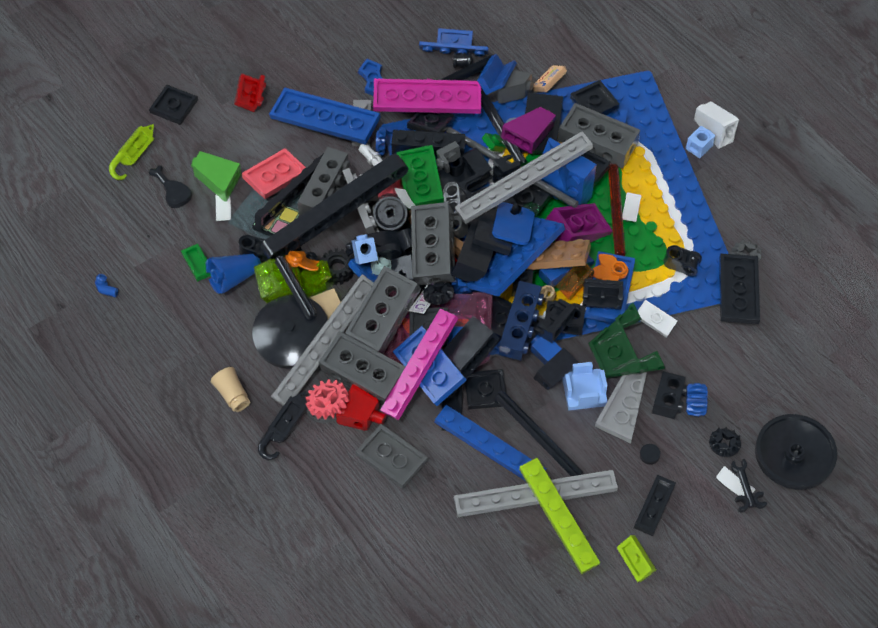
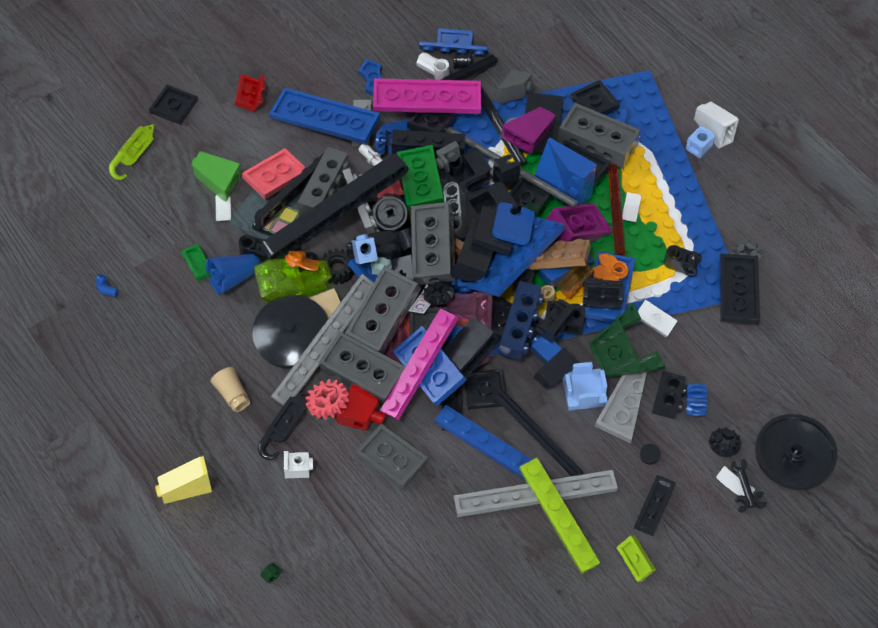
(176, 192): black piece -> none
(184, 481): none -> light yellow slope
(270, 572): none -> dark green axle
(295, 287): black axle -> none
(297, 465): none -> white brick
(404, 197): white sticker -> none
(436, 67): none -> white piece
(494, 142): green plate -> none
(495, 74): blue panel -> none
(523, 177): light grey plate -> none
(549, 78): light nougat tile -> none

